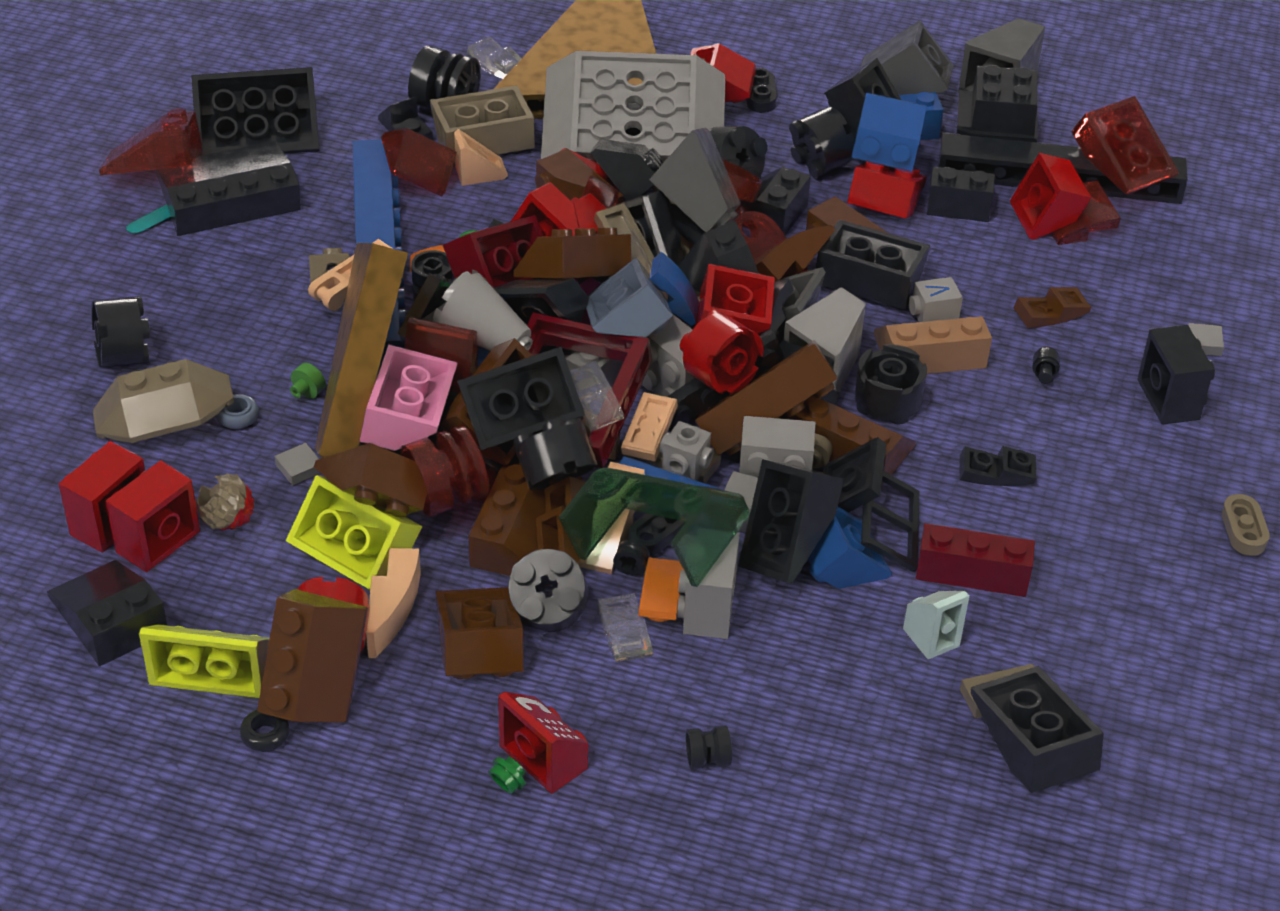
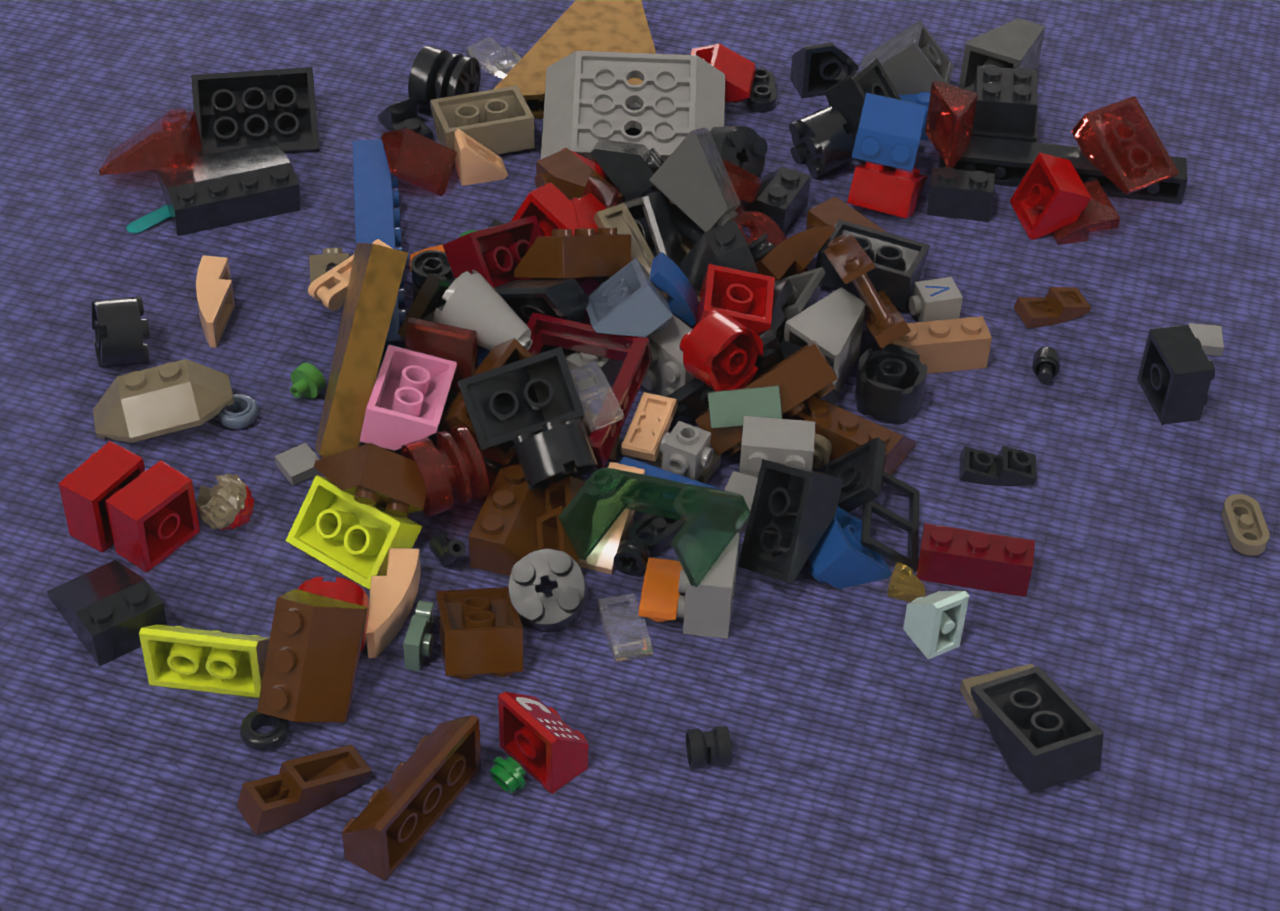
(214, 297): none -> light nougat slope
(301, 788): none -> reddish brown slope
(414, 797): none -> reddish brown slope
(418, 639): none -> sand green plate
(446, 550): none -> black arm
(730, 406): none -> sand green tile
(760, 246): none -> black bush
(819, 68): none -> black slope
(880, 314): none -> reddish brown fence
(905, 584): none -> clear yellow tile
(950, 120): none -> clear red slope

